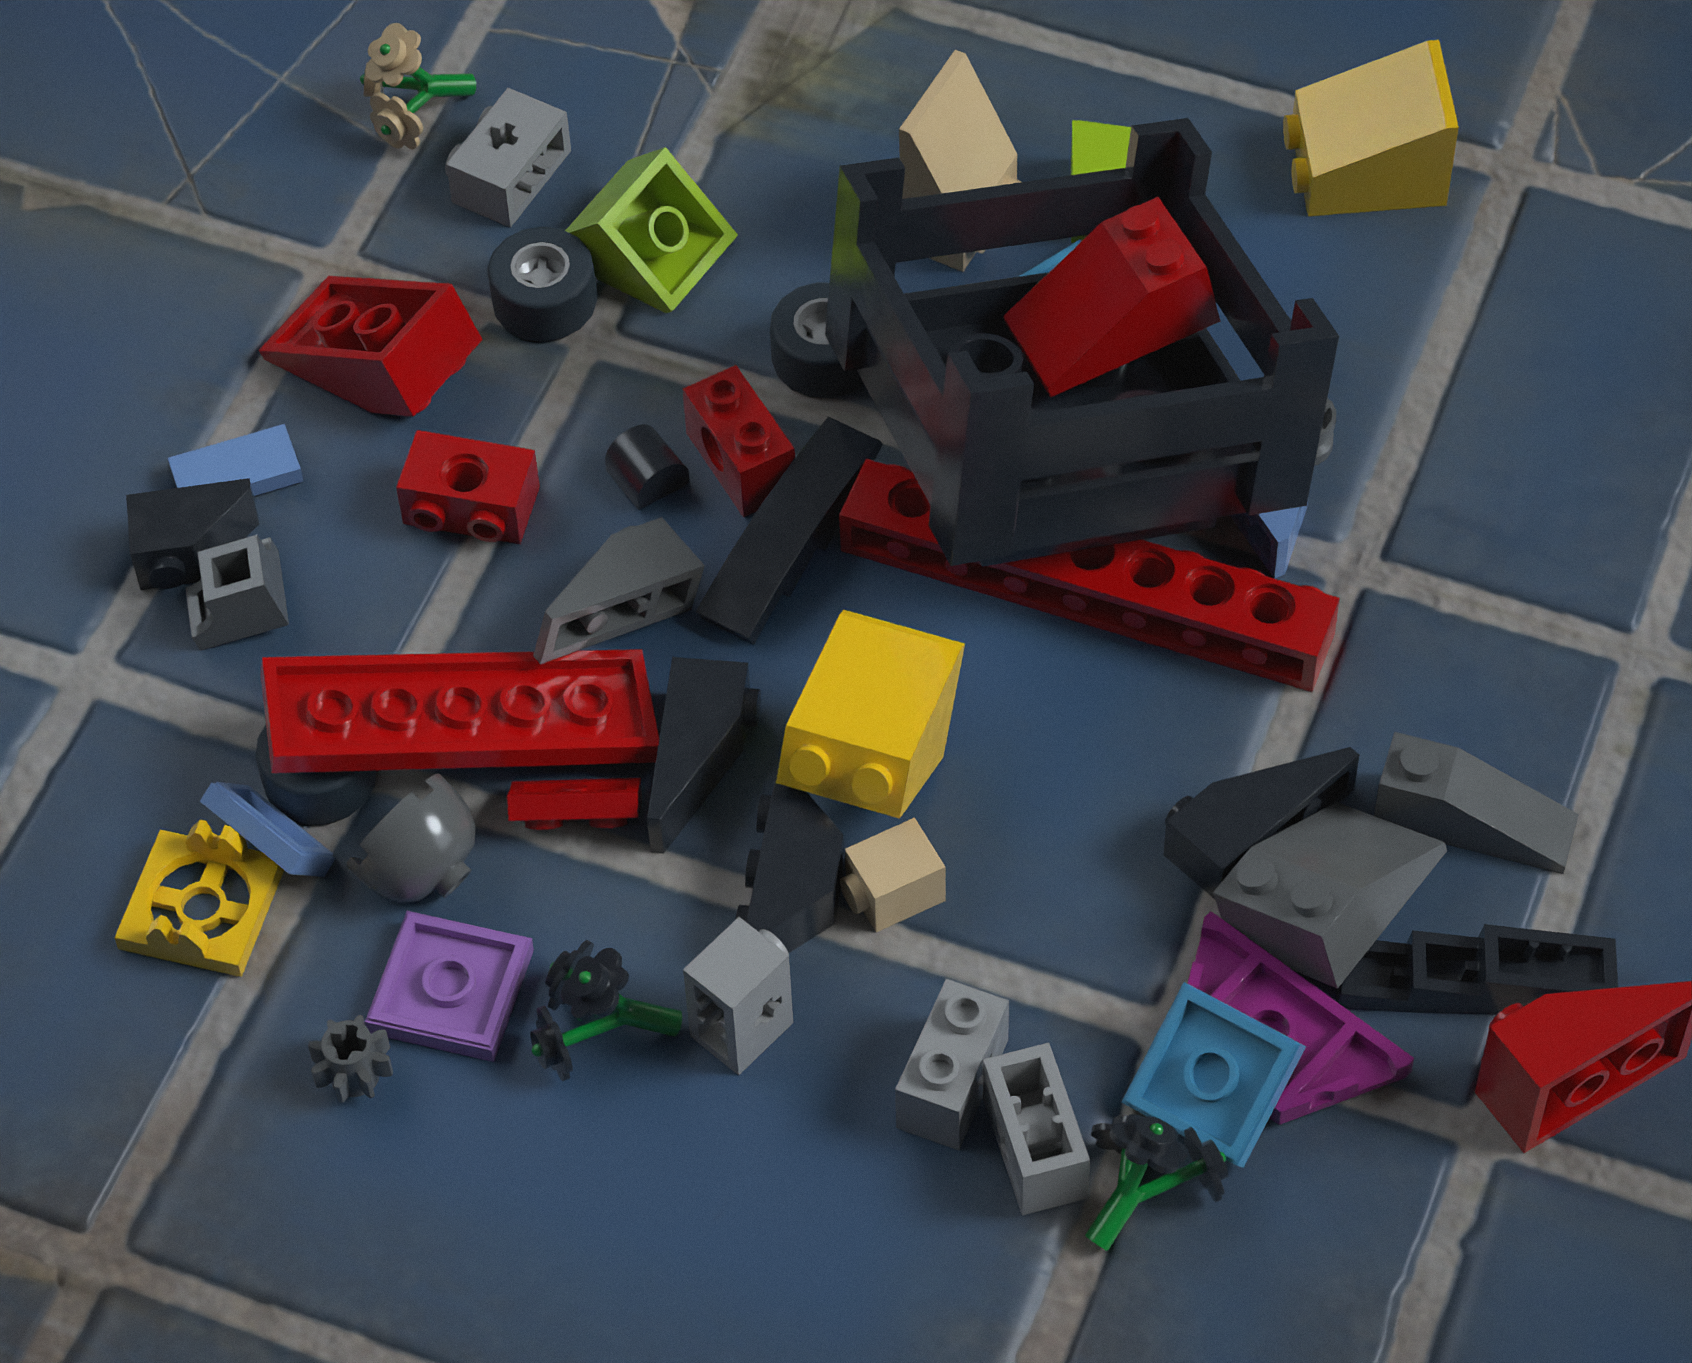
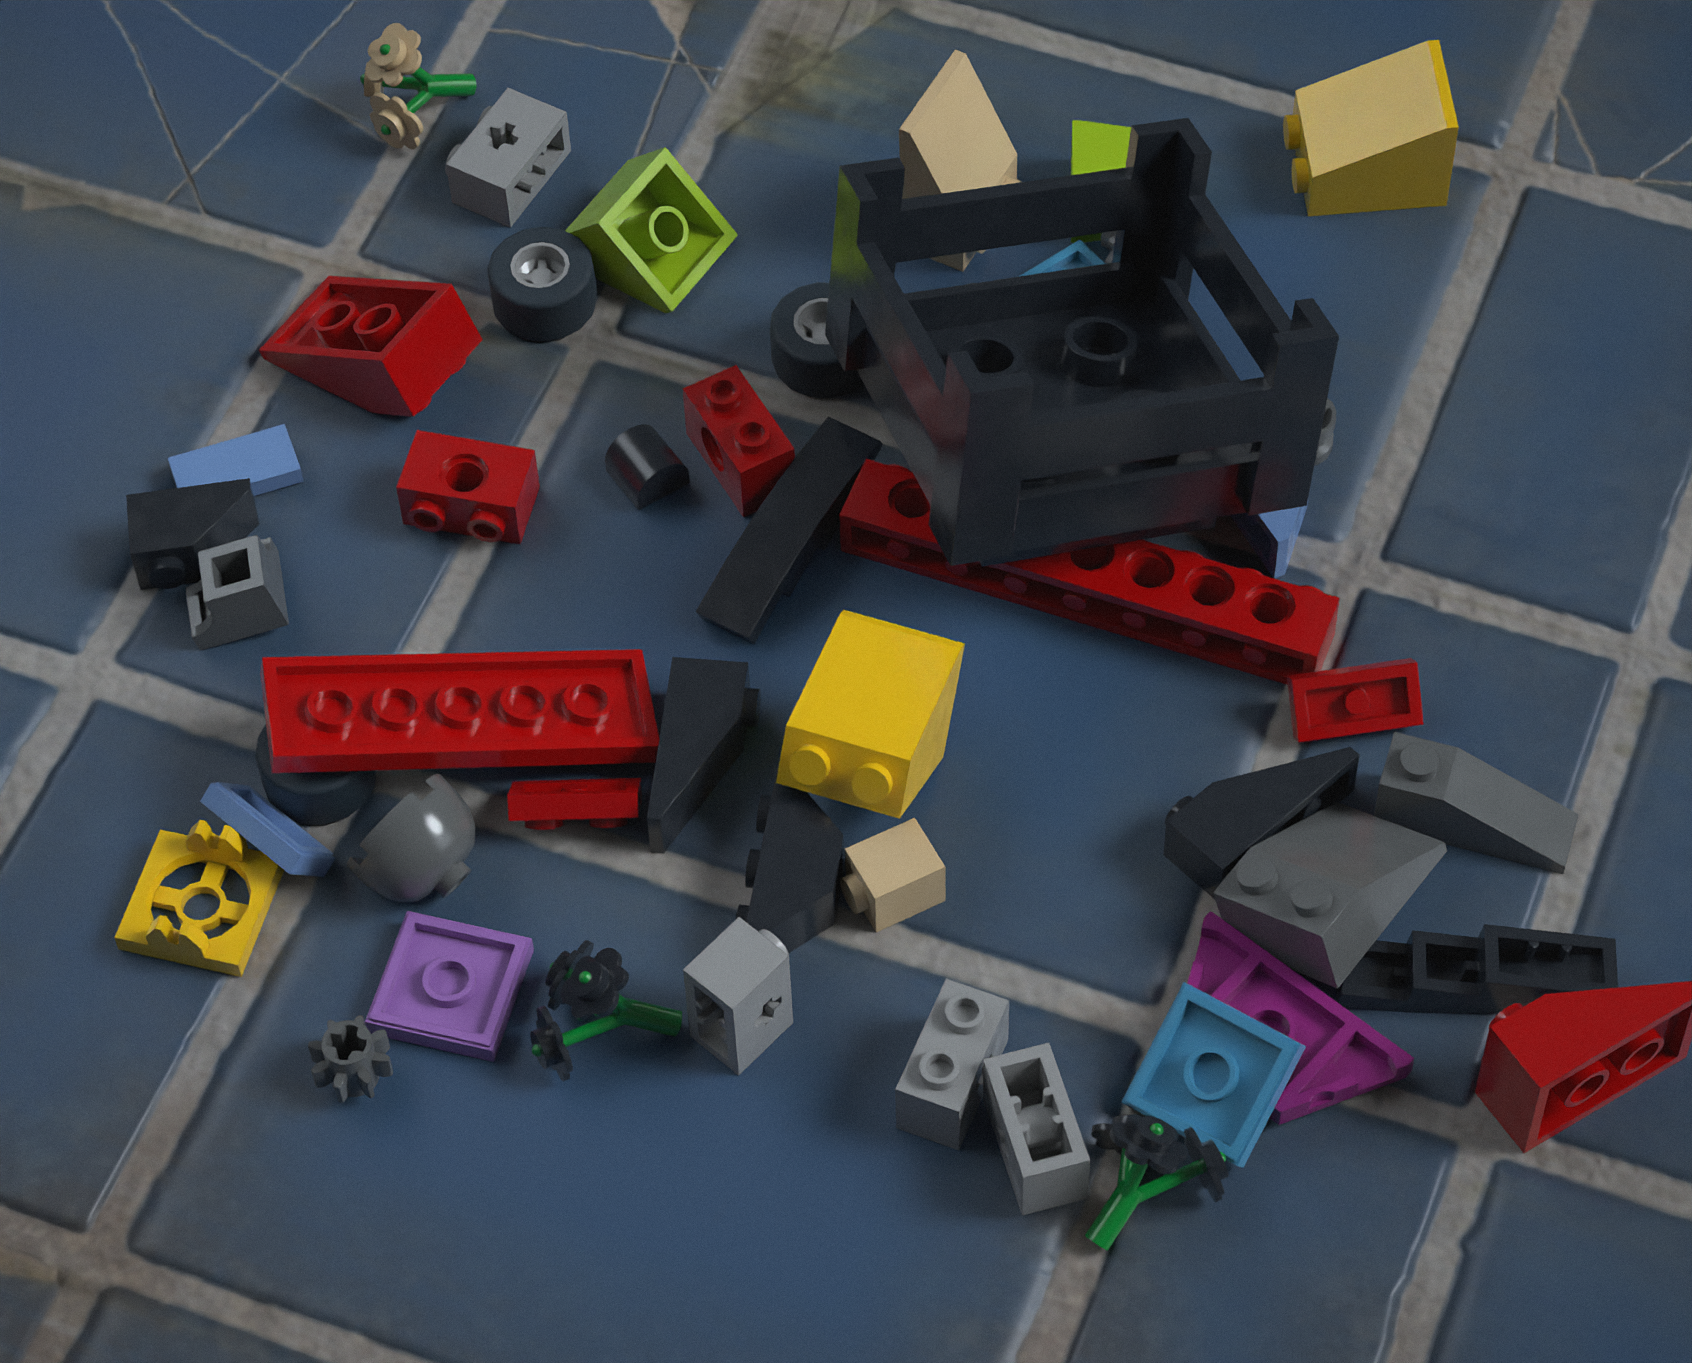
(626, 585): dark grey slope -> none
(1114, 299): red slope -> none
(1355, 700): none -> red plate

